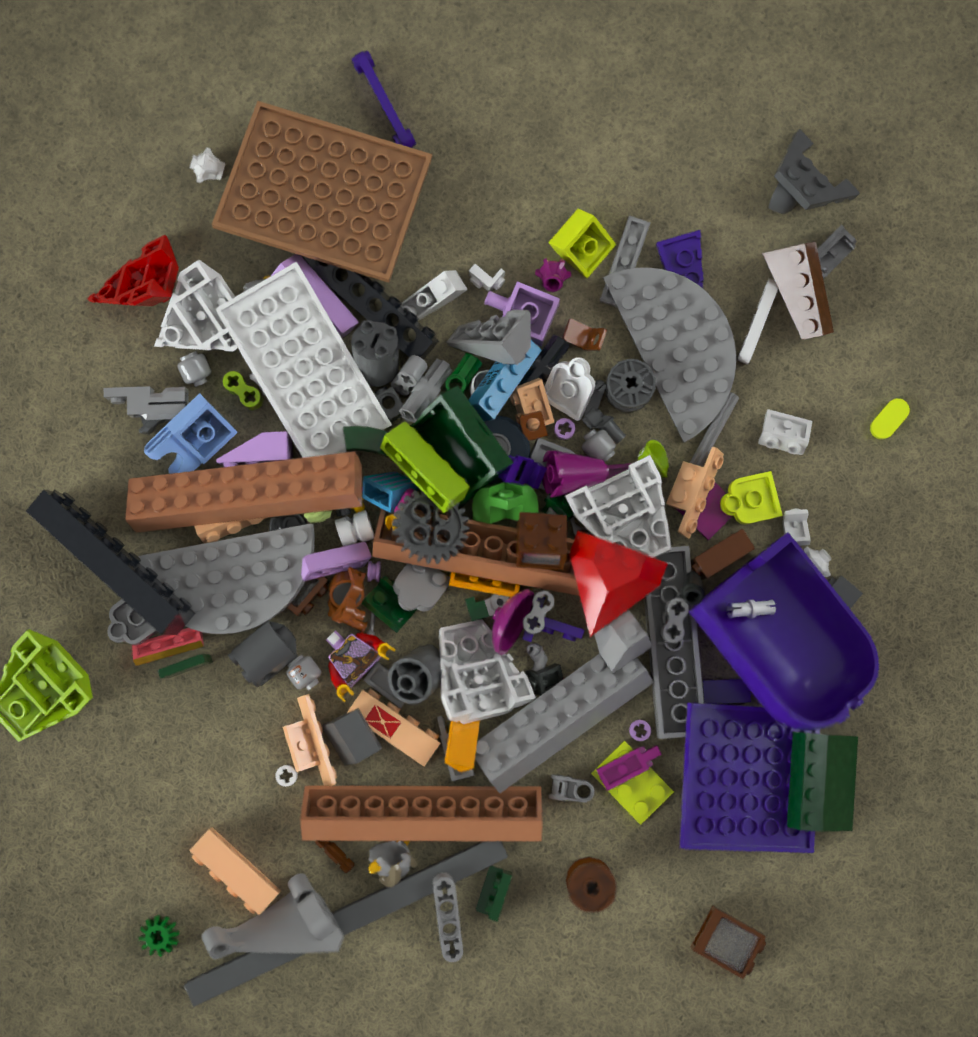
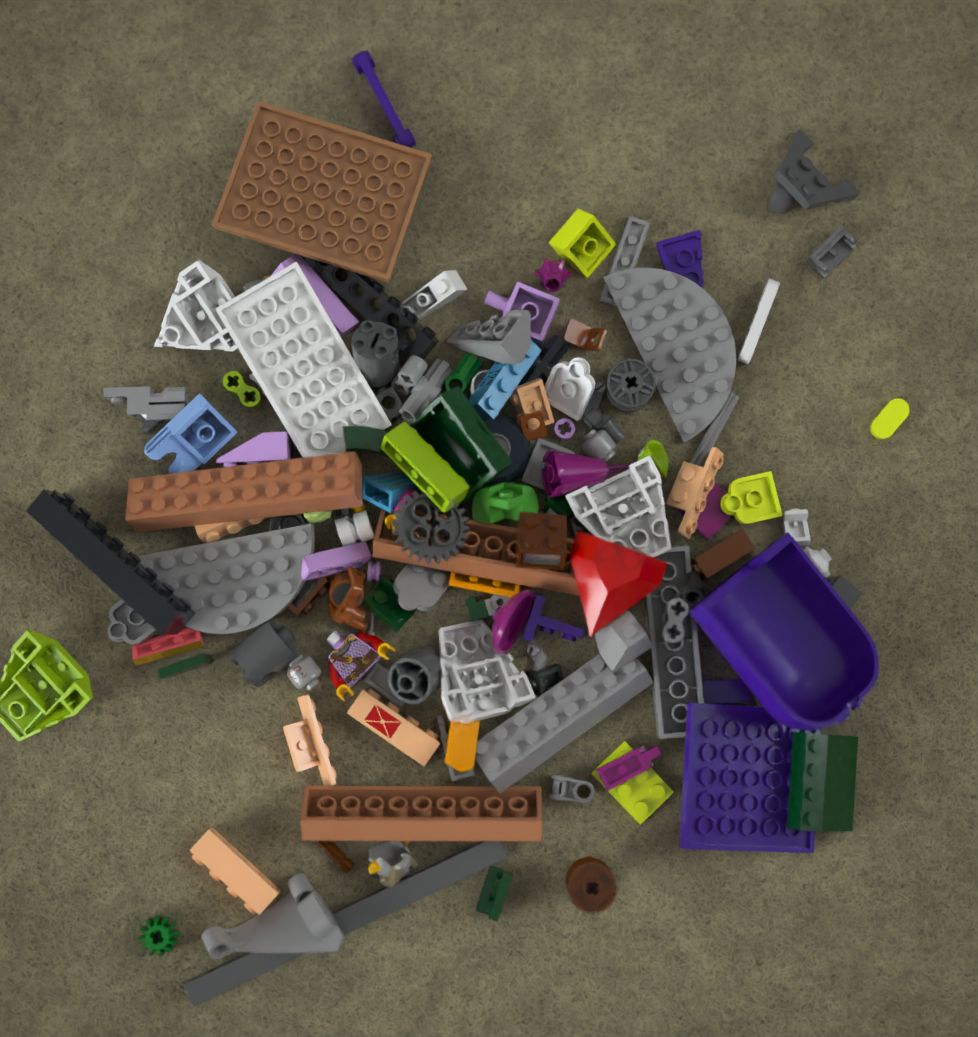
(143, 280): red wedge -> none
(194, 368): light grey head -> none
(207, 166): white rock -> none
(290, 769): white bush -> none
(351, 737): dark grey slope -> none
(446, 917): light grey beam -> none
(482, 279): white bracket -> none
(531, 474): dark purple piece -> none
(538, 612): light grey axle -> none
(646, 727): lavender bush -> none
(728, 942): window -> none
(751, 608): white pin -> none
(785, 432): white bracket -> none
(802, 288): wedge -> none

